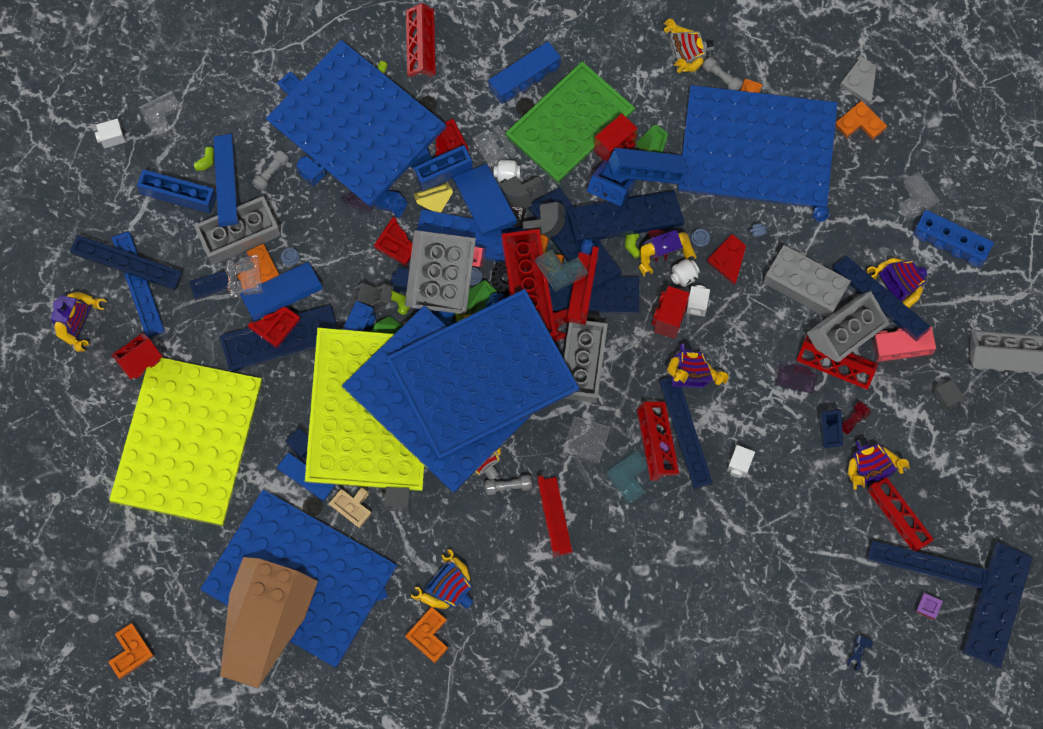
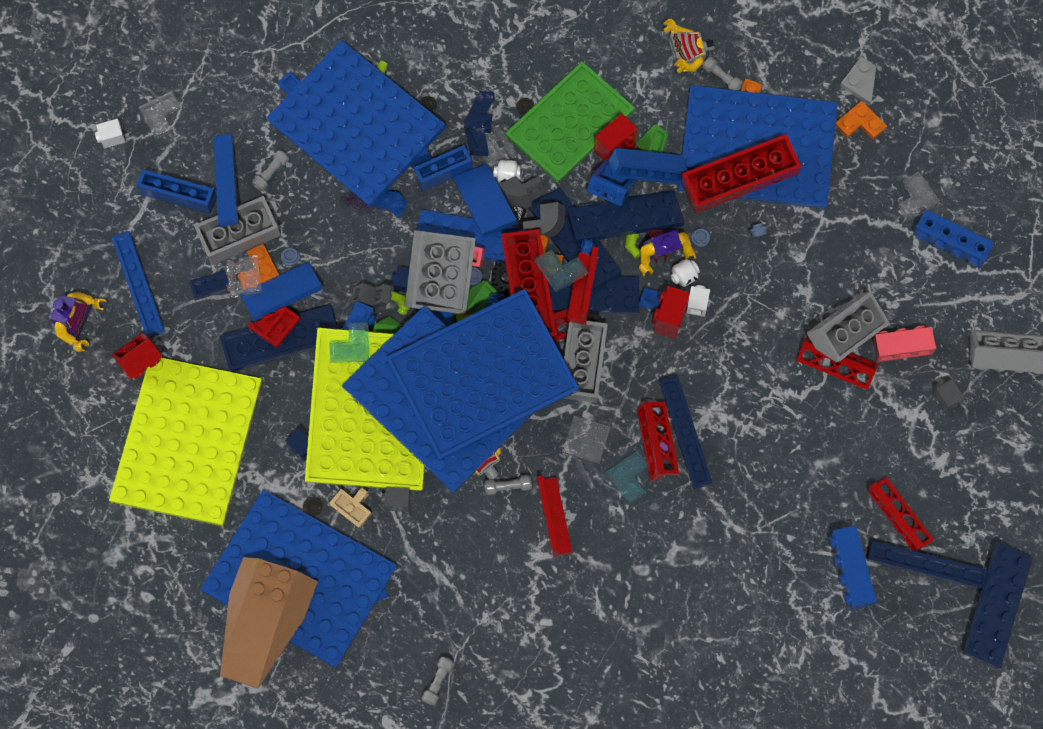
(126, 262): dark blue plate -> none
(135, 652): orange plate -> none
(205, 162): lime arm -> none
(296, 471): blue tile -> none
(310, 170): blue brick -> none
(356, 349): none -> clear light blue plate
(394, 243): red wing -> none
(423, 635): orange plate -> none
(424, 39): red fence -> none
(431, 695): none -> light grey piece
(434, 198): light yellow slope -> none
(447, 586): torso -> none
(449, 139): red wing -> none
(478, 123): none -> dark blue plate
(524, 73): blue brick -> none
(650, 299): none -> blue plate
(692, 370): torso -> none
(728, 258): red wing -> none
(740, 462): white brick -> none
(741, 173): none -> red brick
(796, 377): clear purple slope -> none
(806, 281): light grey brick -> none
(821, 214): blue plate -> none
(831, 428): dark blue slope -> none
(853, 568): none -> blue brick
(862, 411): dark red piece -> none
(862, 643): dark blue piece -> none
(873, 464): torso -> none
(890, 305): dark blue plate -> none
(902, 279): torso -> none
(929, 606): medium lavender plate -> none

